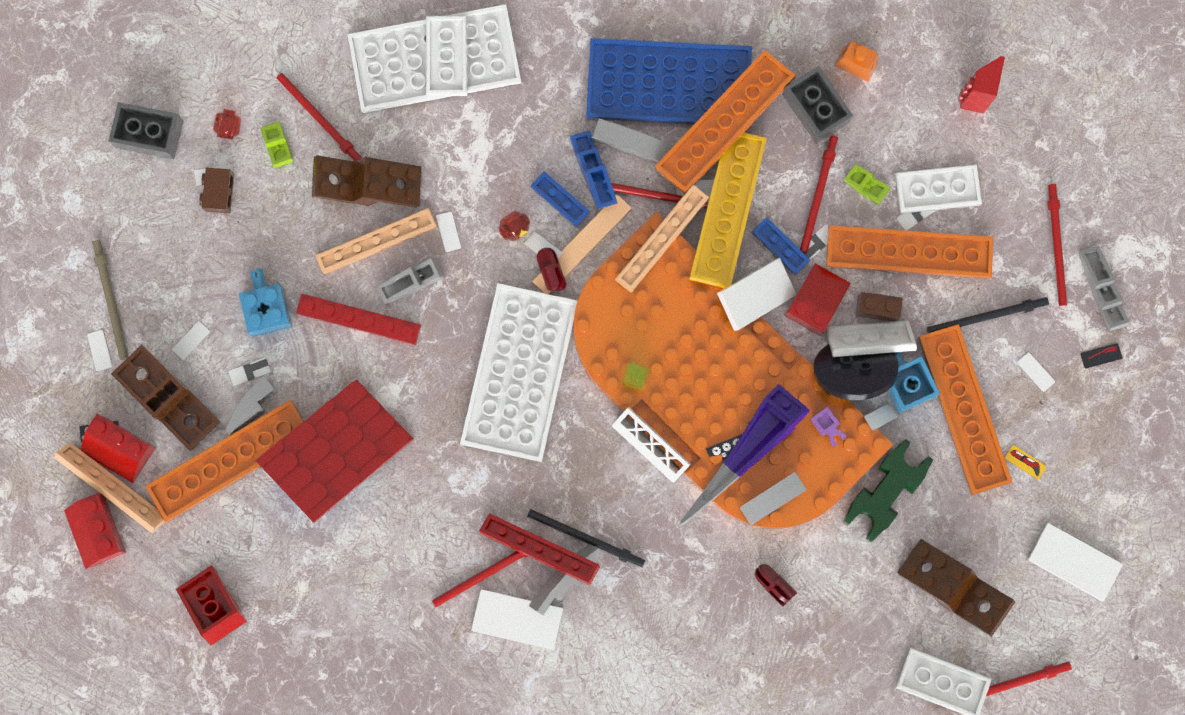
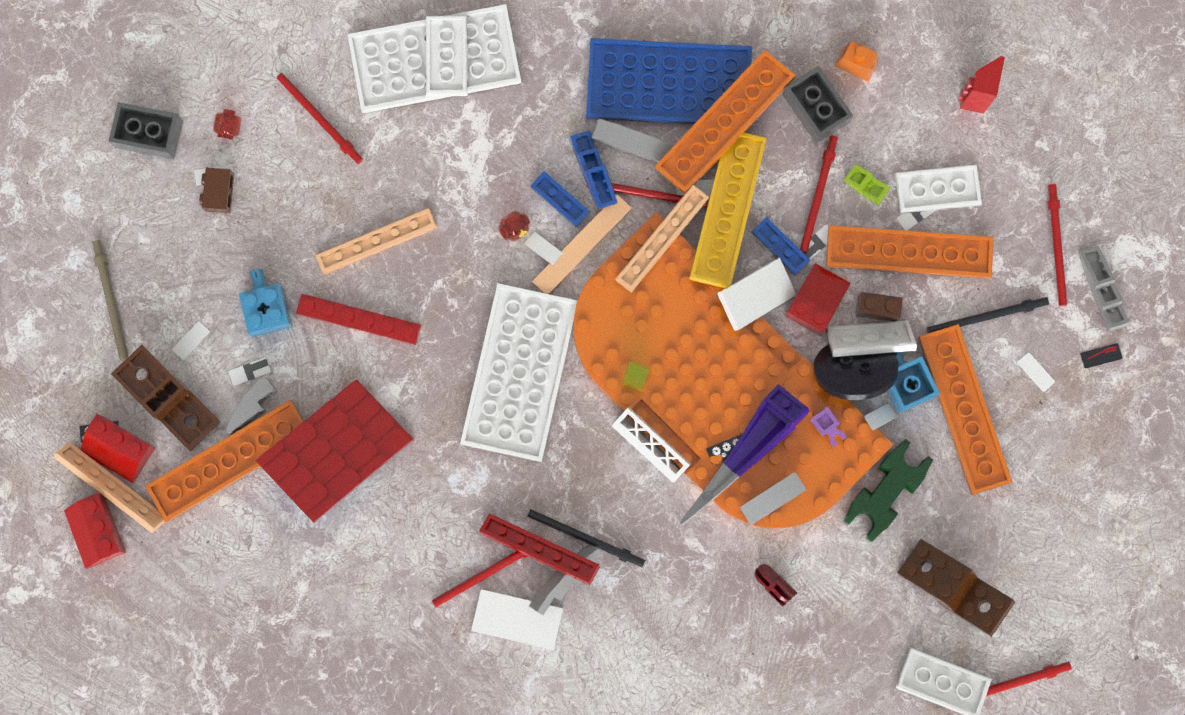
(99, 350): white sticker -> none
(211, 605): red slope -> none
(276, 144): lime slope -> none
(366, 181): reddish brown bracket -> none
(411, 281): light grey slope -> none
(448, 231): white sticker -> none
(551, 269): dark red arm -> none
(1025, 462): yellow sticker -> none
(1075, 562): white tile -> none

